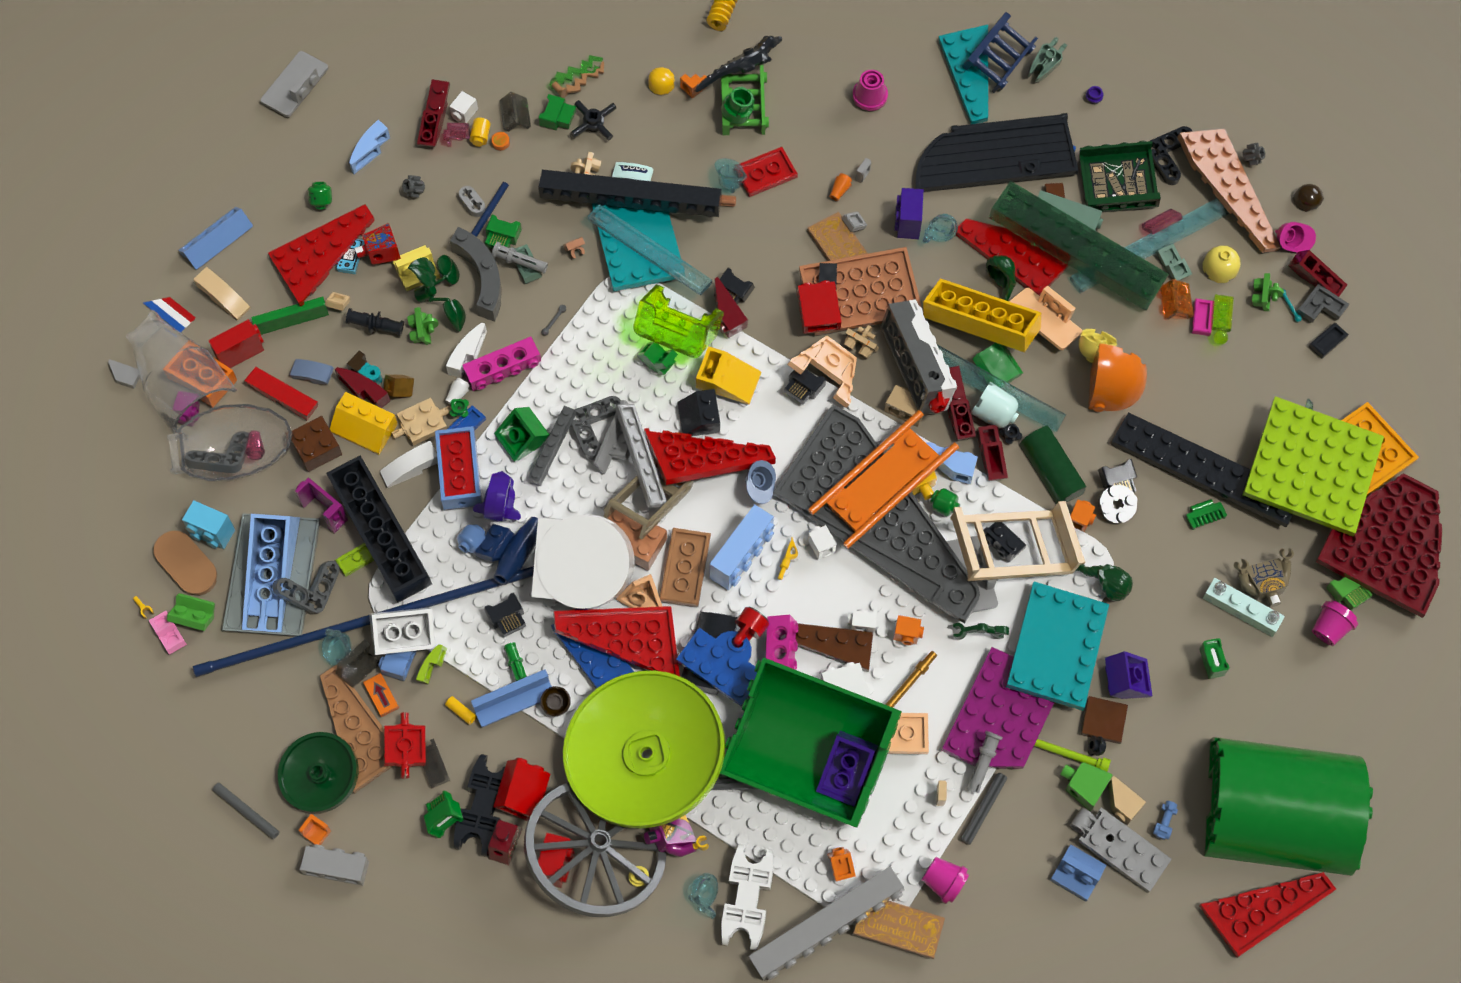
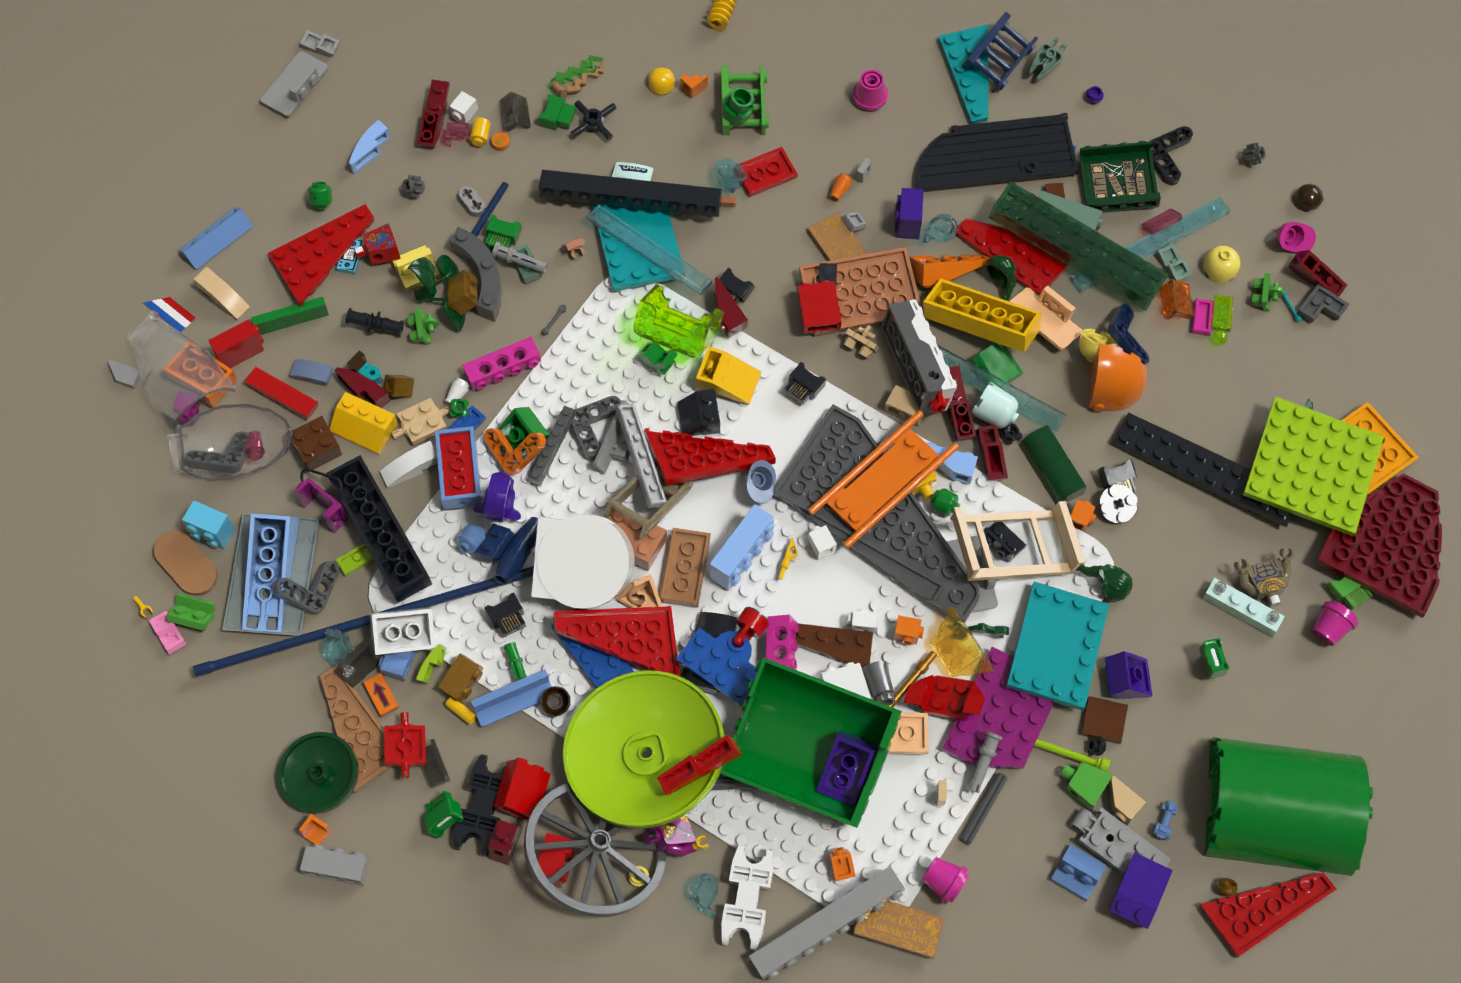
(245, 810): dark grey piece -> none
(319, 44): none -> light grey slope
(326, 475): none -> black piece
(337, 301): tan tile -> none
(461, 677): none -> pearl gold brick
(462, 292): none -> pearl gold brick
(466, 350): white slope -> none
(511, 455): none -> orange beam
(588, 164): tan hips -> none
(700, 765): none -> red slope
(745, 62): black animal -> none
(832, 361): light nougat wing -> none
(879, 682): none -> flat silver plant
(929, 269): none -> orange wedge
(946, 697): none -> red piece
(958, 648): none -> clear yellow wing
(1119, 332): none -> dark blue beam
(1140, 890): none -> dark purple slope
(1201, 510): green piece -> none
(1219, 165): wing -> none
(1227, 887): none -> pearl gold plate
(1328, 340): black tile -> none

